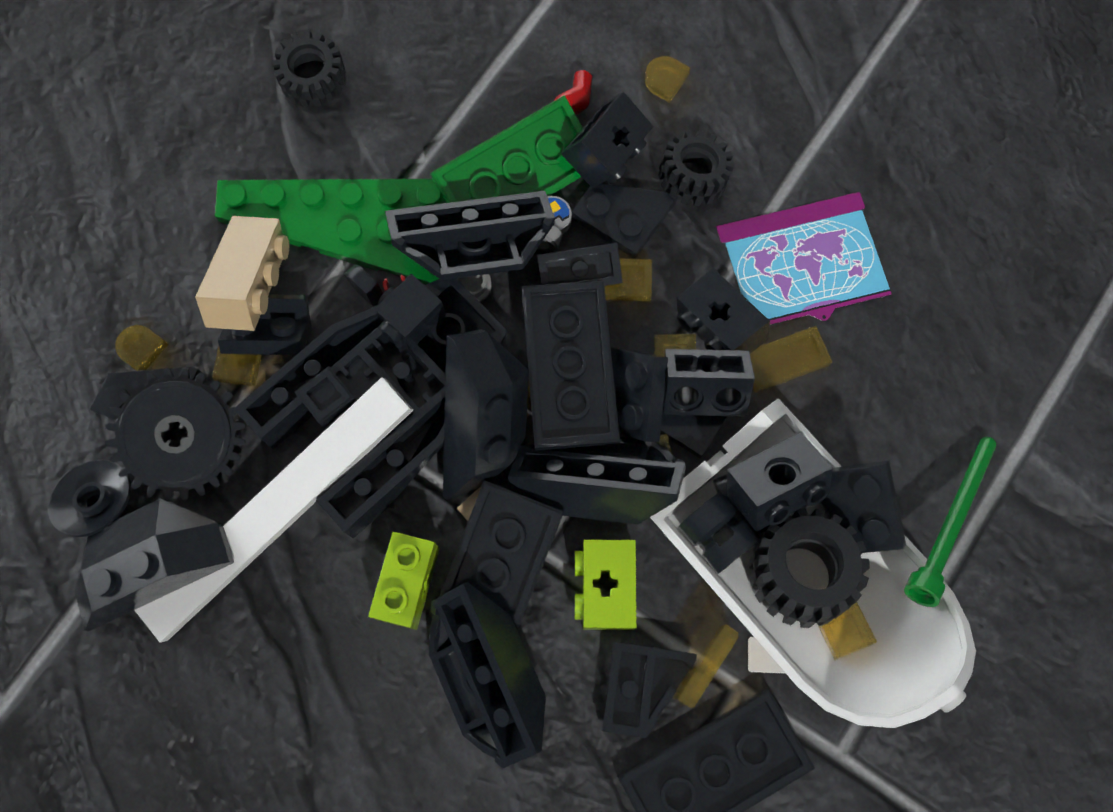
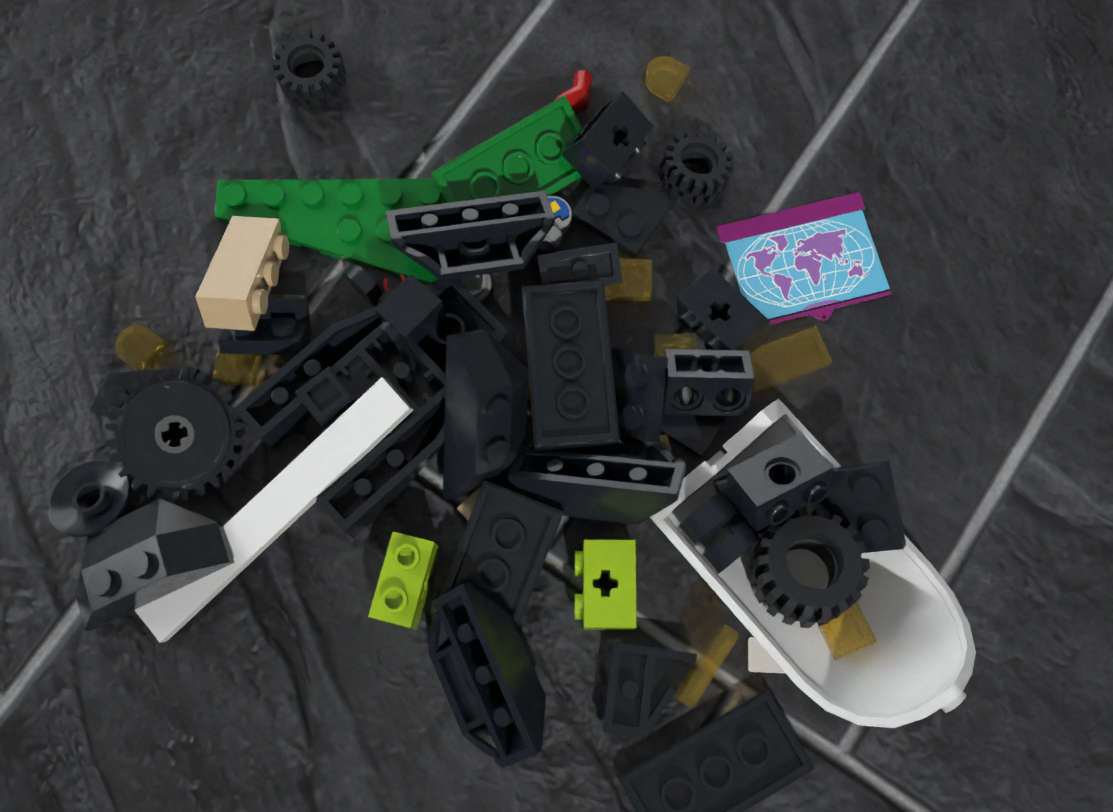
(926, 583): green piece -> none

